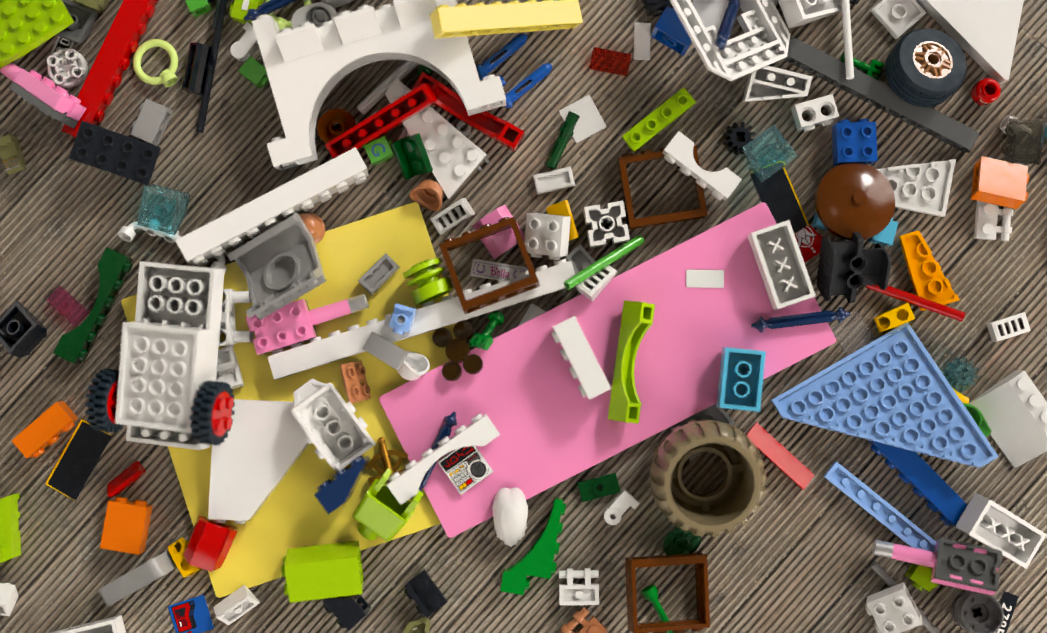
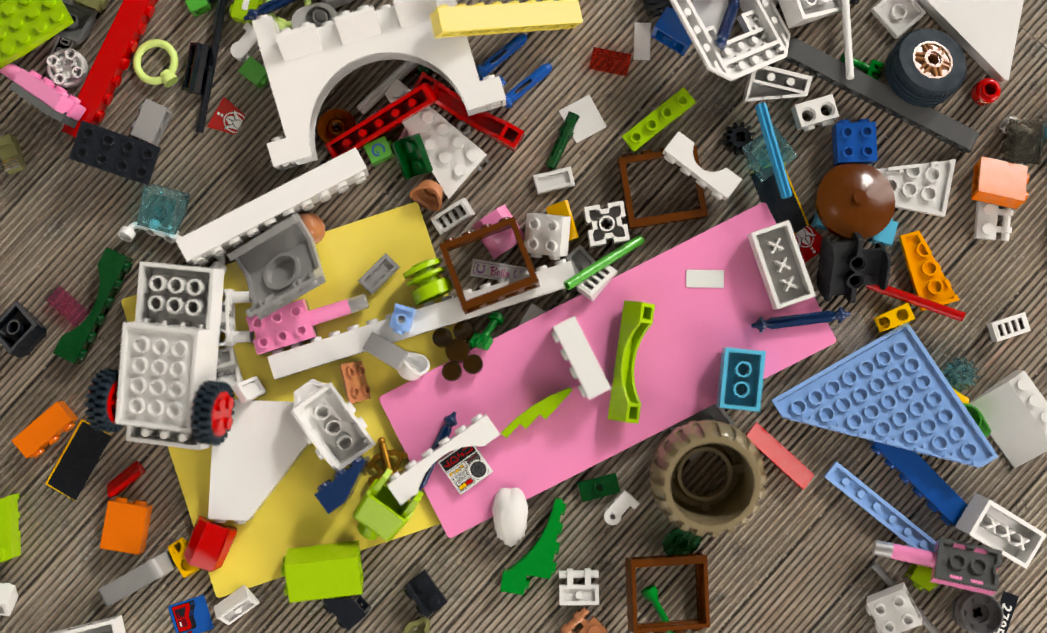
(226, 118): none -> red sticker
(249, 389): none -> white tile
(543, 408): none -> lime slope
(773, 150): none -> dark azure axle

